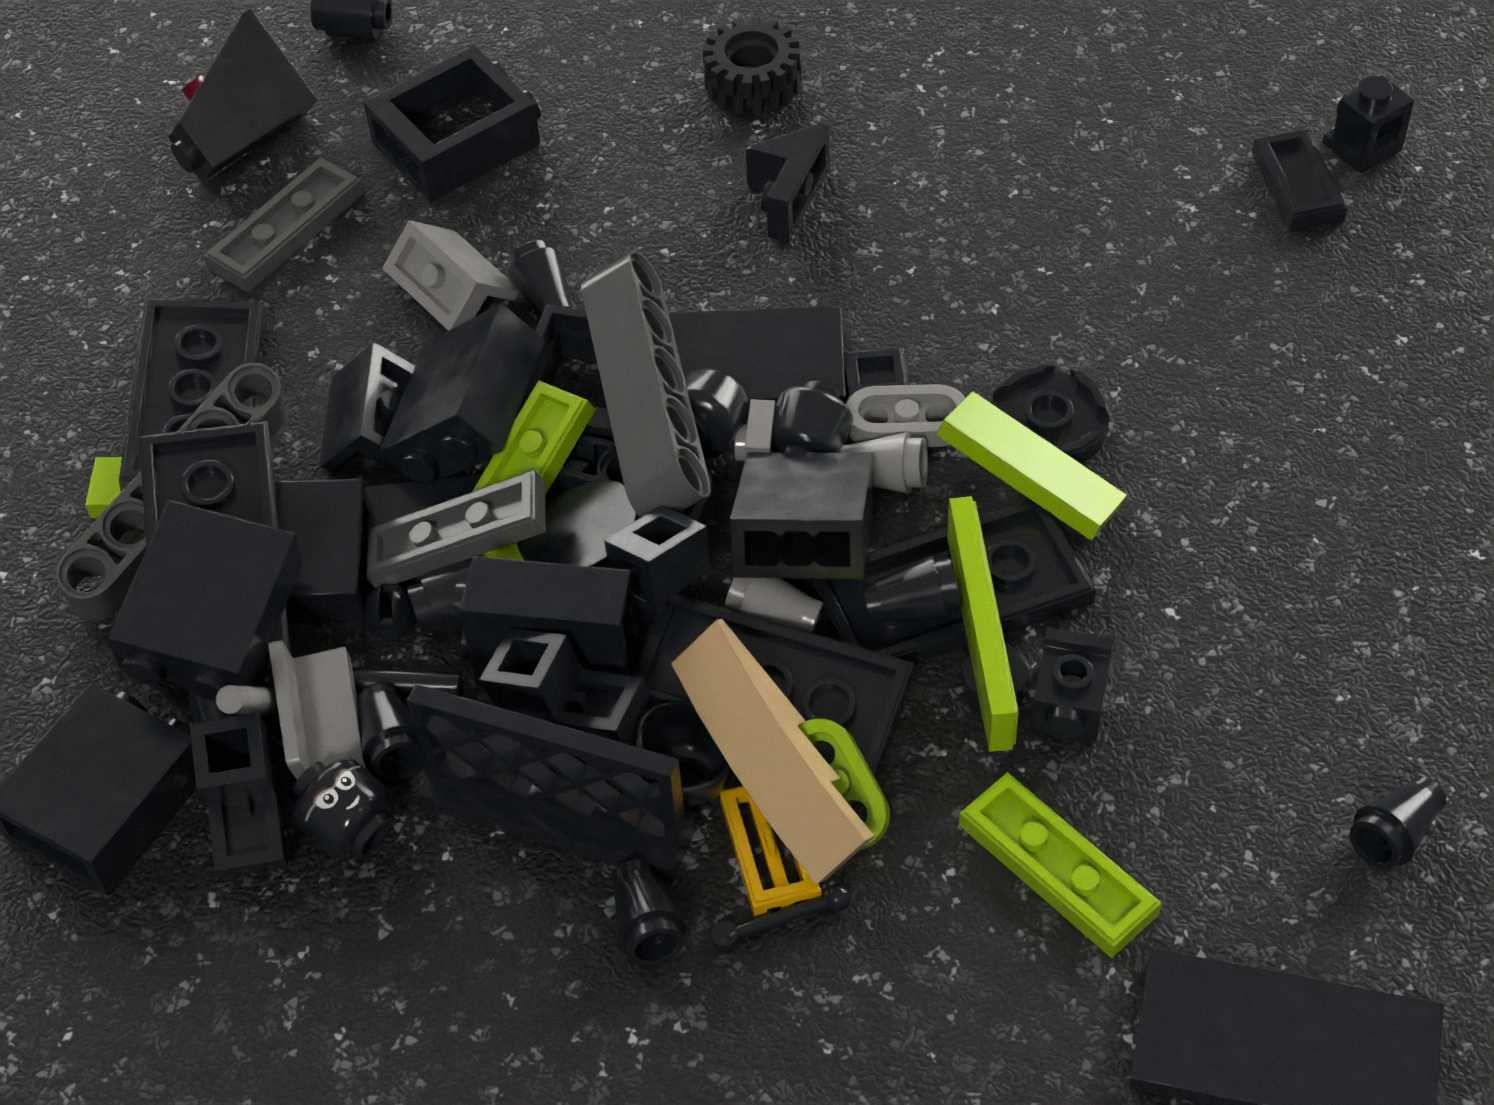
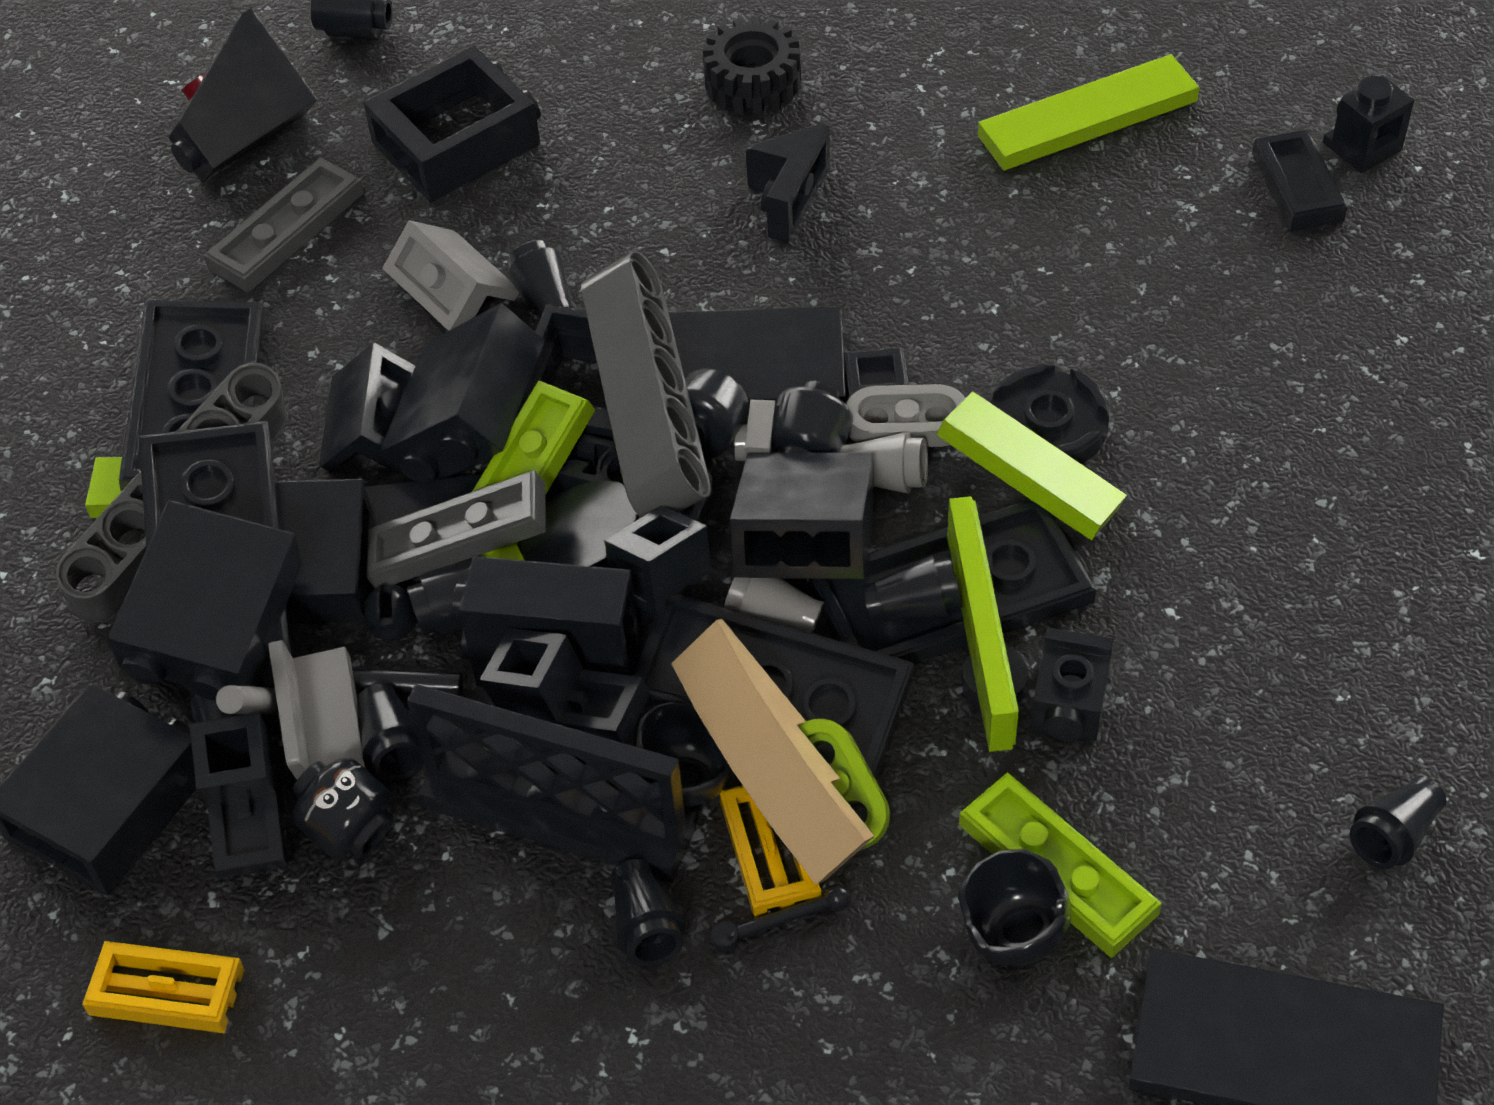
(156, 1011): none -> yellow tile
(1015, 907): none -> black hair
(1087, 112): none -> lime tile

